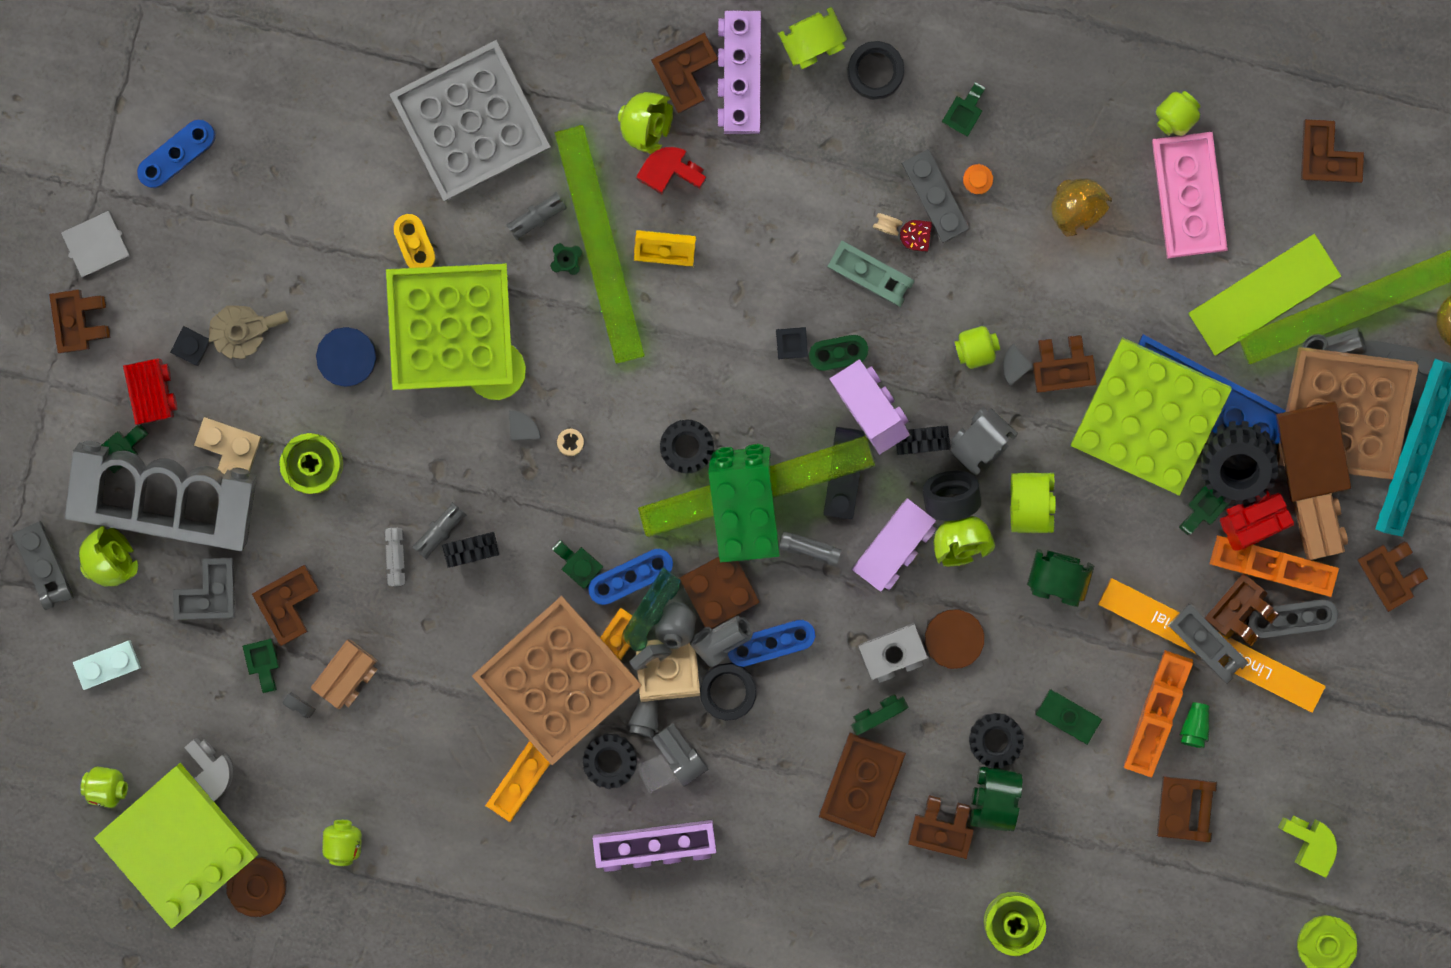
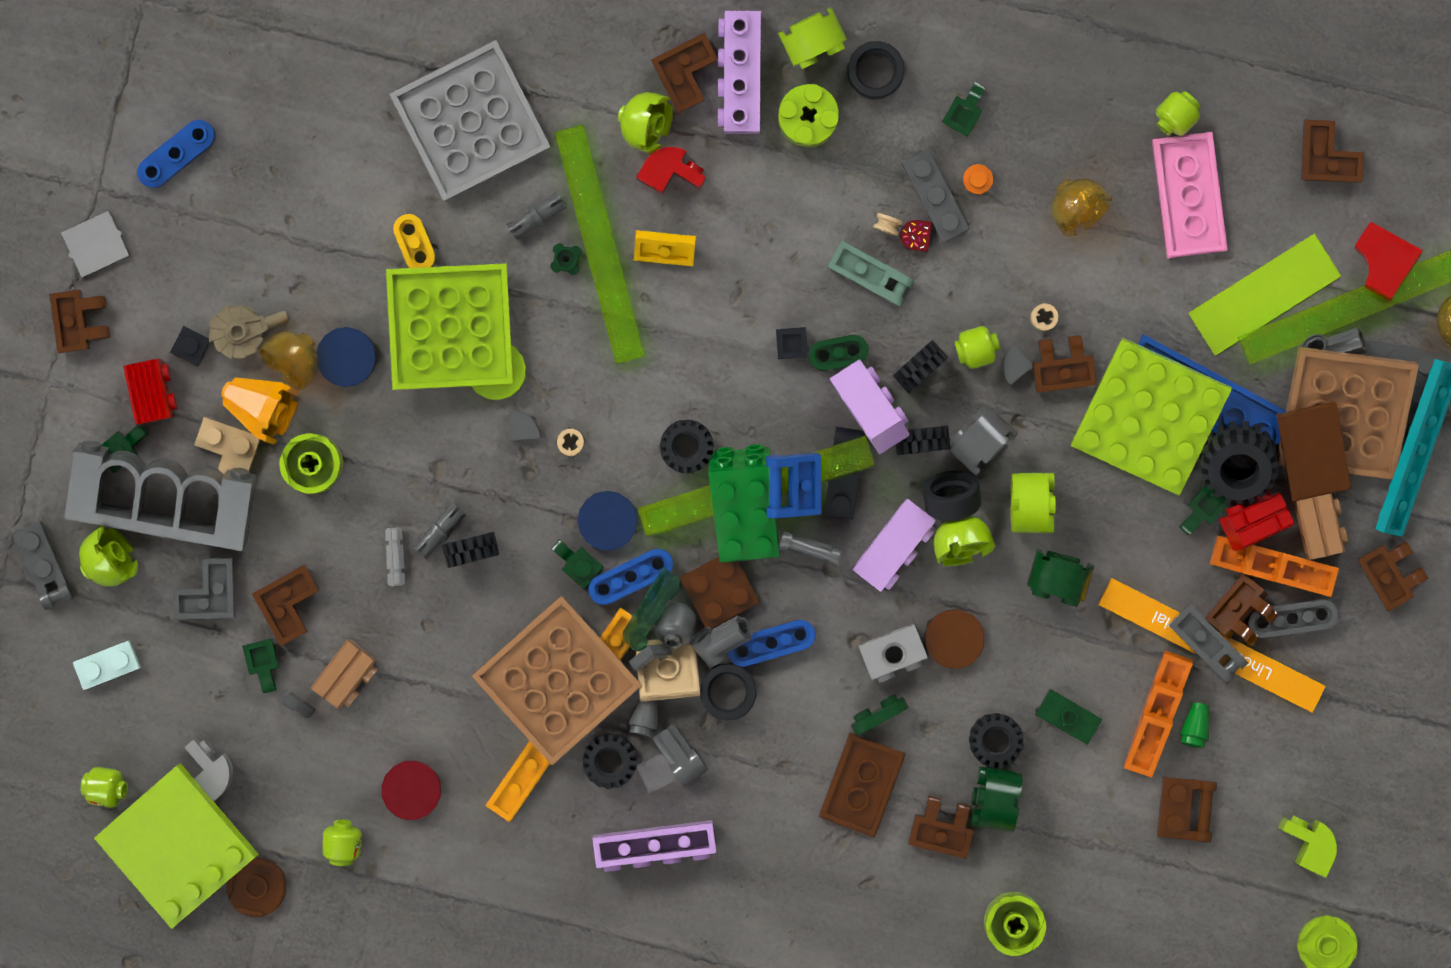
(261, 406): none -> light orange cone
(291, 356): none -> clear yellow cylinder
(411, 790): none -> dark red tile
(607, 520): none -> dark blue tile
(803, 485): none -> blue plate
(813, 99): none -> lime brick
(920, 366): none -> black tyre
(1046, 308): none -> tan bush
(1388, 260): none -> red tile

